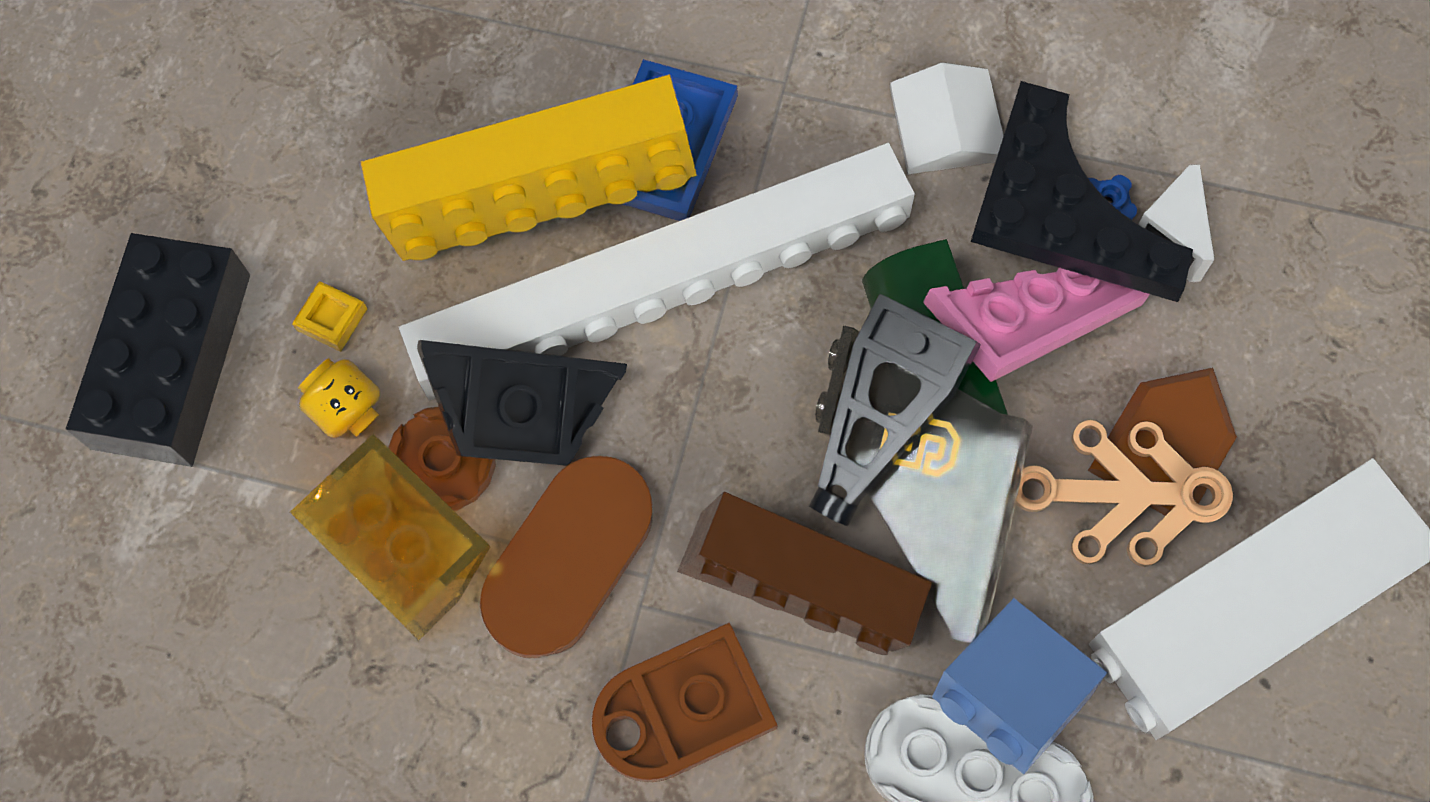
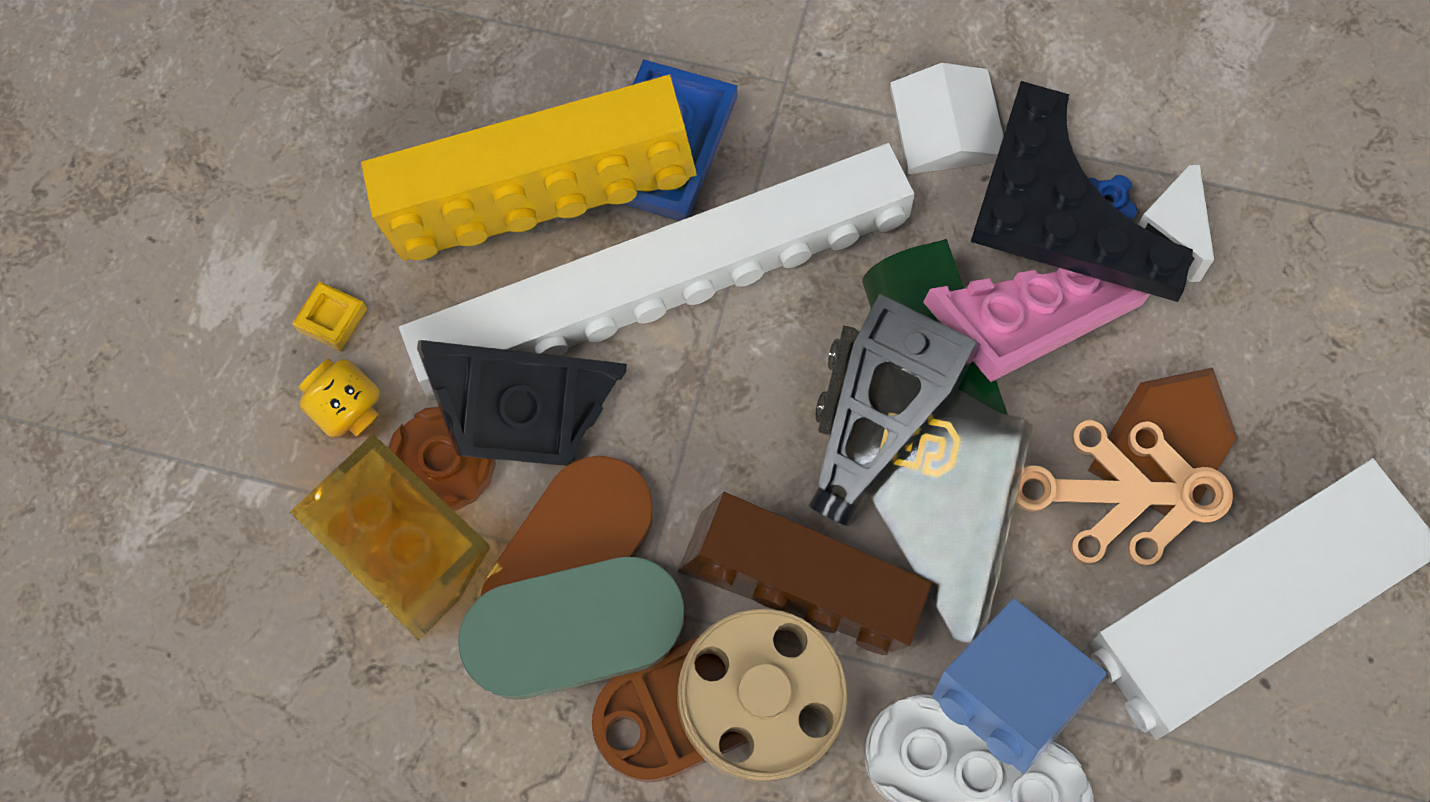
(159, 350): black brick -> none
(571, 628): none -> sand green tile
(762, 695): none -> tan piece

